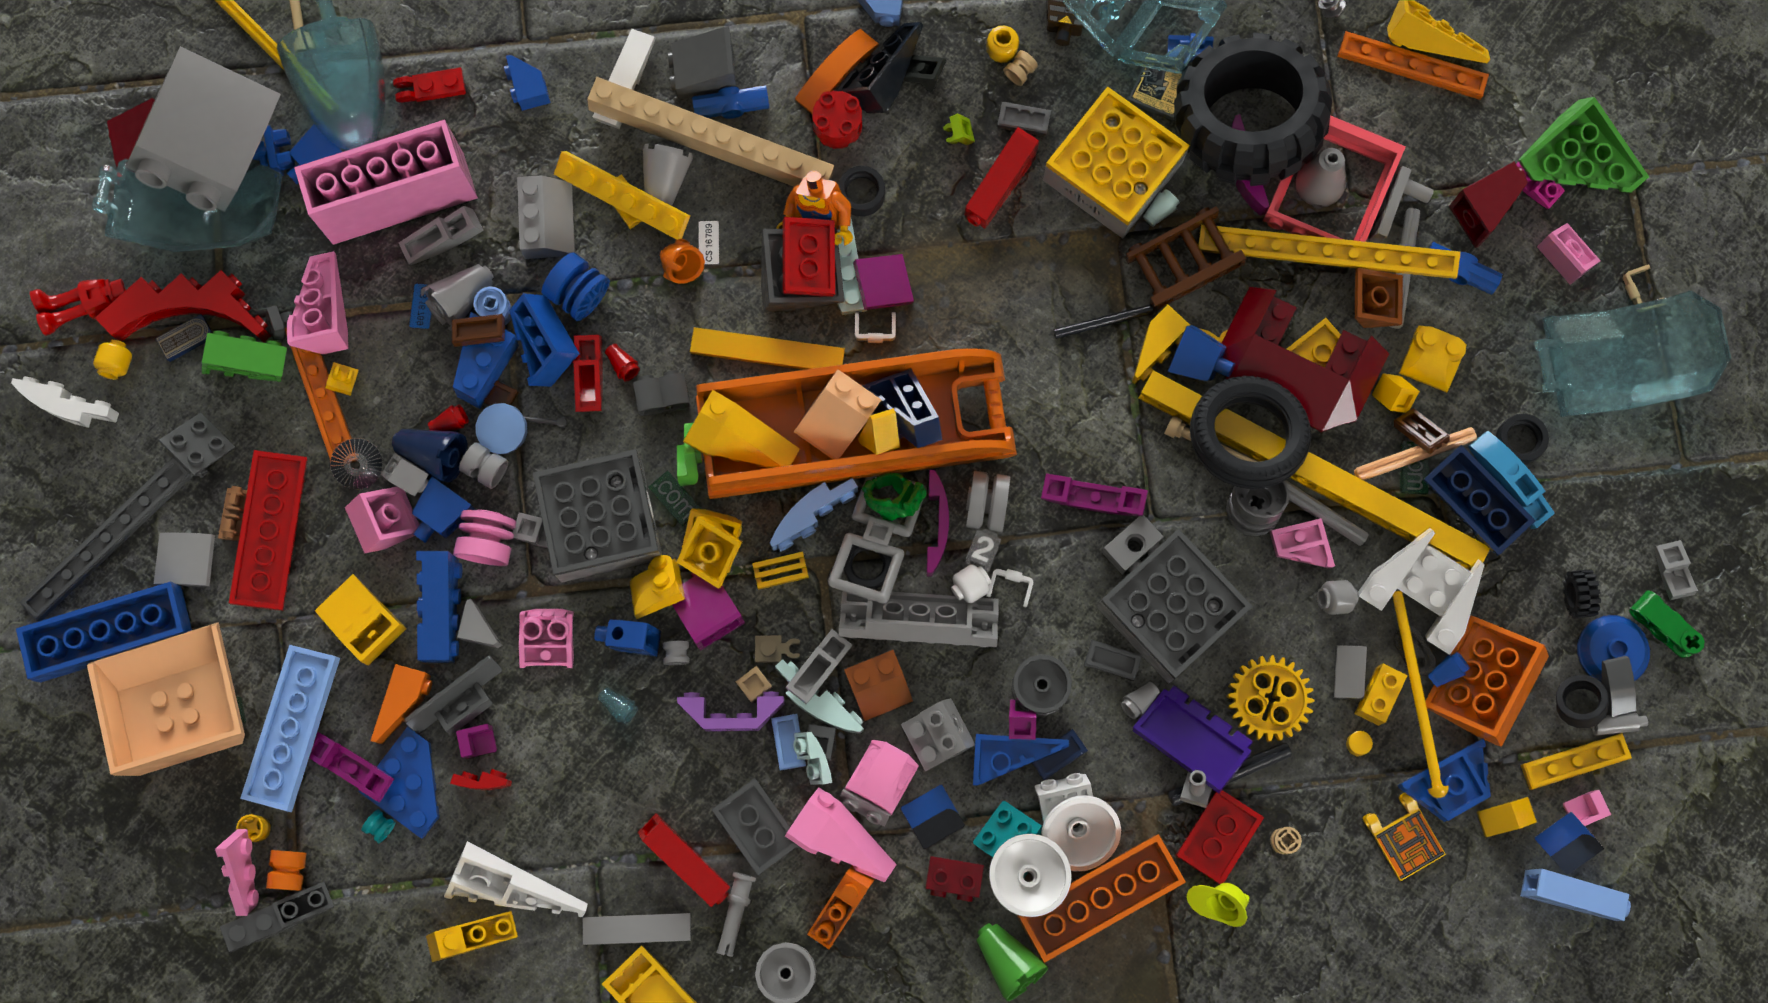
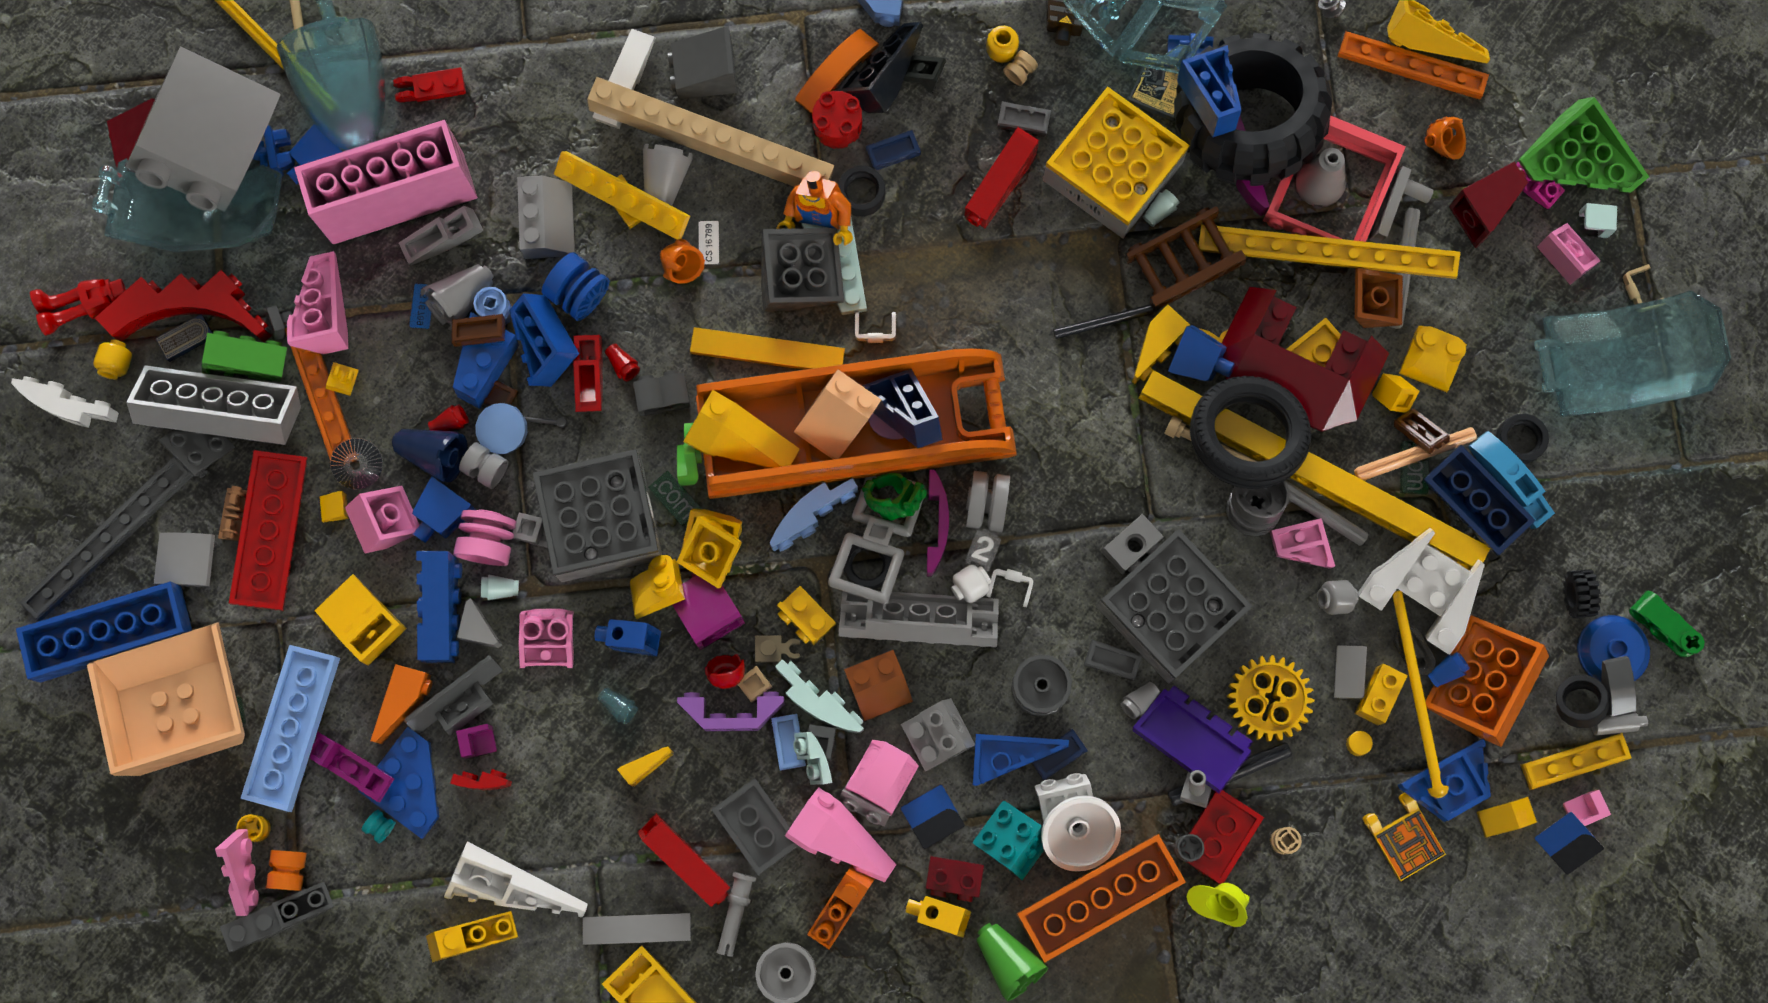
(214, 405): none -> light grey brick
(333, 506): none -> yellow slope
(405, 475): light grey slope -> none
(498, 587): none -> light aqua cone
(528, 84): blue slope -> none
(639, 769): none -> yellow slope
(676, 653): light grey wheel -> none
(725, 671): none -> red hair
(731, 102): blue piece -> none
(779, 560): yellow tile -> none
(805, 615): none -> yellow bracket
(808, 256): red plate -> none
(818, 666): light grey slope -> none
(880, 432): yellow slope -> none
(883, 281): magenta tile -> none
(893, 150): none -> dark blue tile
(949, 918): none -> yellow torso
(961, 130): lime tile -> none
(1021, 723): magenta panel -> none
(1046, 864): white dish -> none
(1093, 496): magenta slope -> none
(1193, 846): none -> dark grey wheel
(1211, 90): none -> blue wedge
(1441, 138): none -> orange helmet
(1474, 273): blue piece -> none
(1575, 894): light blue slope -> none
(1600, 218): none -> light aqua panel
(1674, 570): light grey slope -> none

